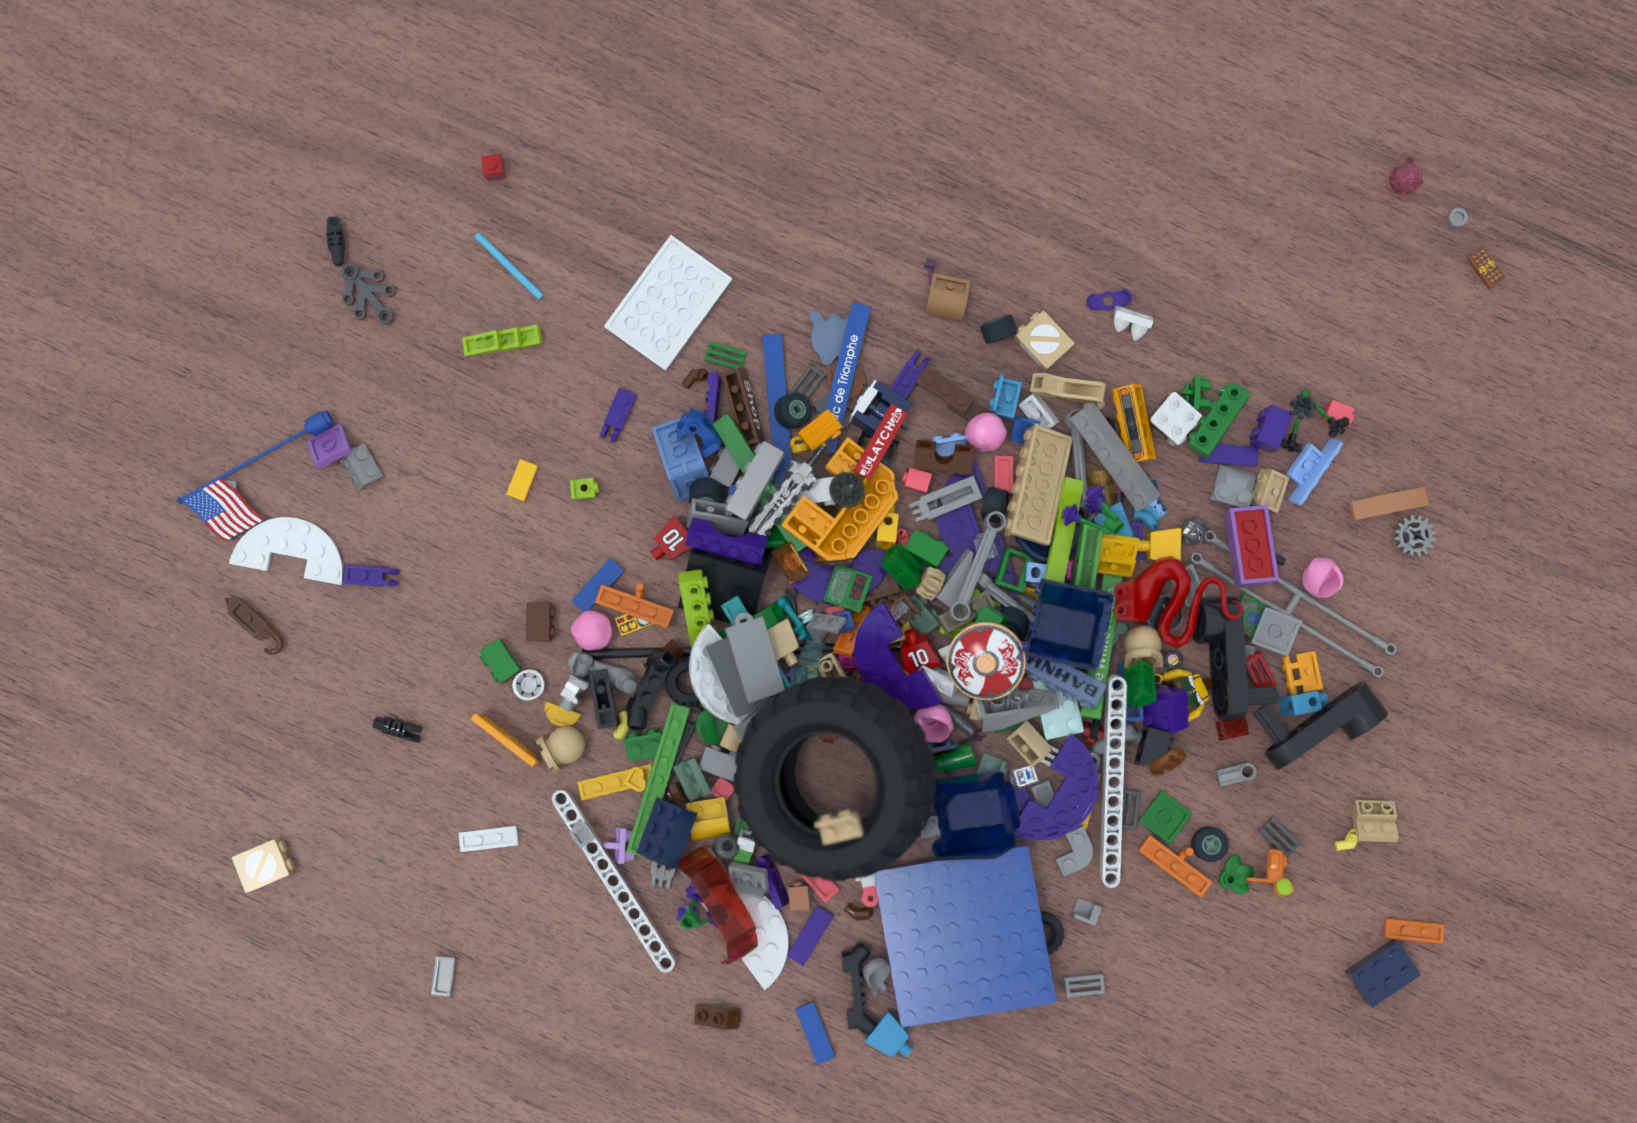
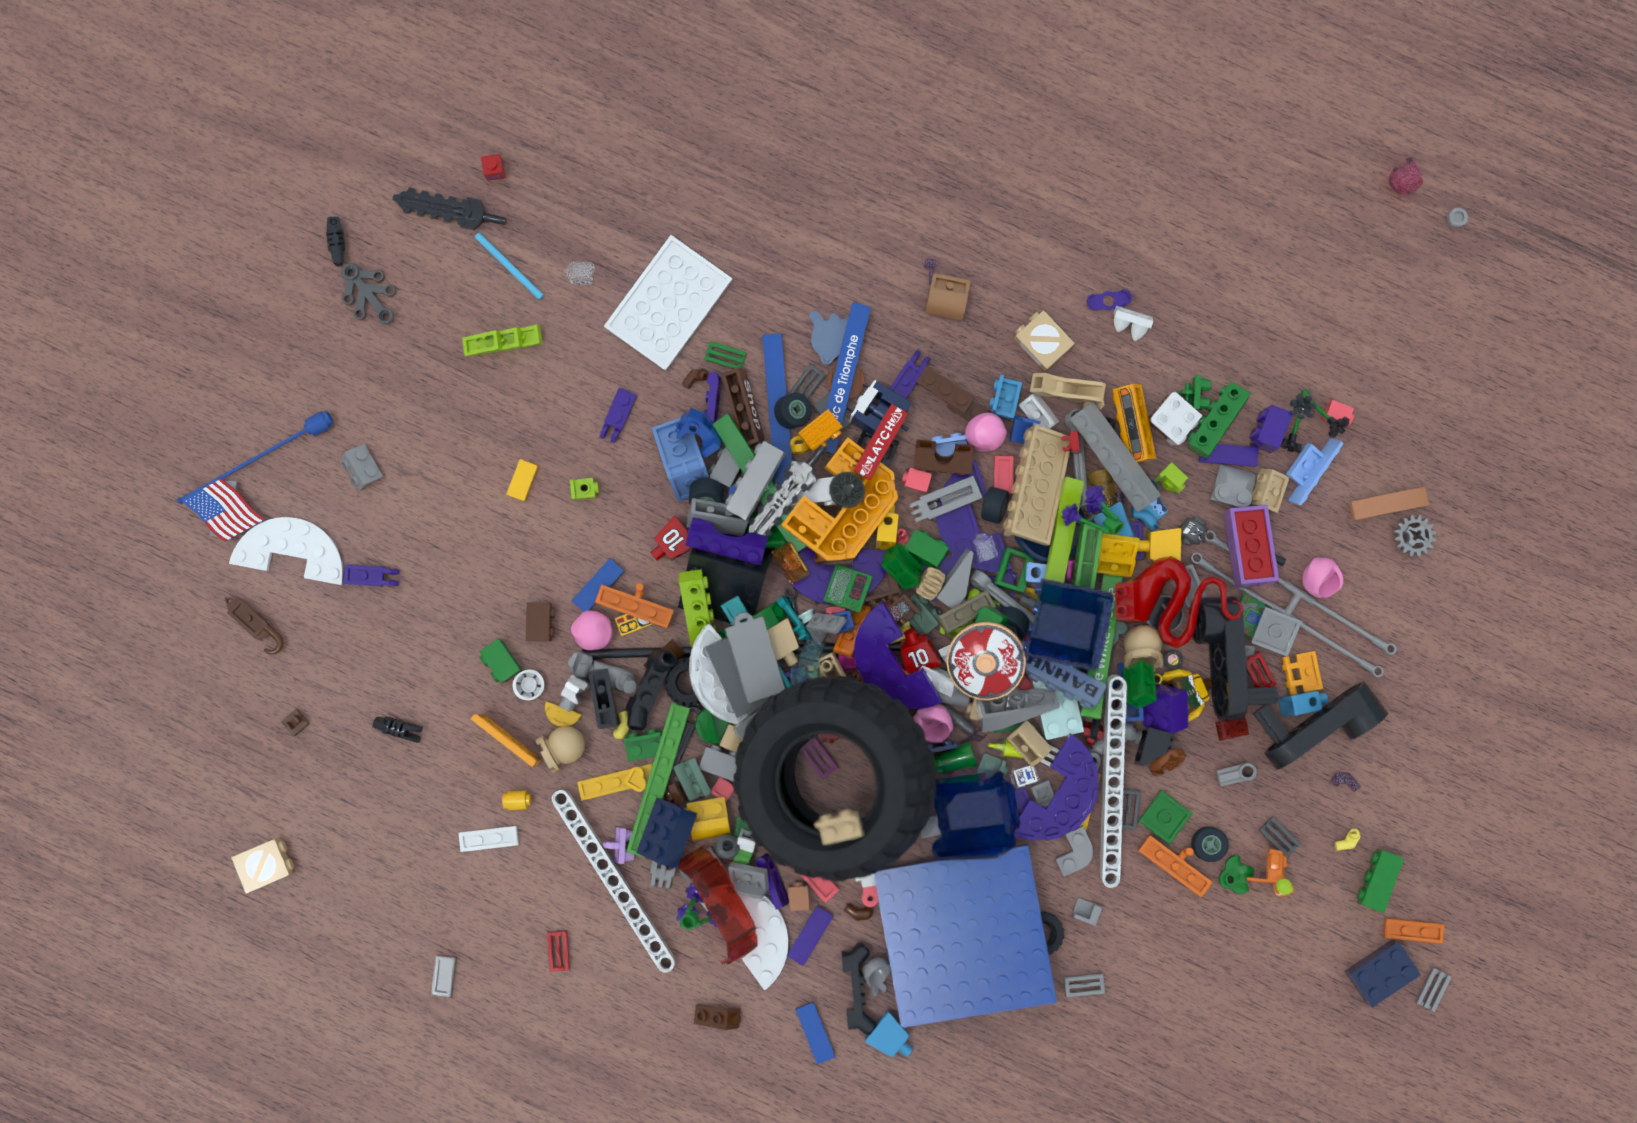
(295, 722): none -> reddish brown tile
(329, 446): medium lavender tile -> none
(468, 213): none -> black bar
(516, 800): none -> yellow brick
(557, 934): none -> red tile
(580, 273): none -> clear brick
(582, 834): light grey plate -> none
(828, 771): none -> magenta tile
(977, 565): light grey piece -> none
(998, 329): black wheel -> none
(1004, 748): none -> piece
(1074, 442): none -> red tile
(1172, 479): none -> lime brick
(1345, 778): none -> clear purple arm
(1375, 820): tan brick -> none
(1379, 880): none -> green brick
(1440, 992): none -> light grey tile
(1486, 267): dark orange tile -> none

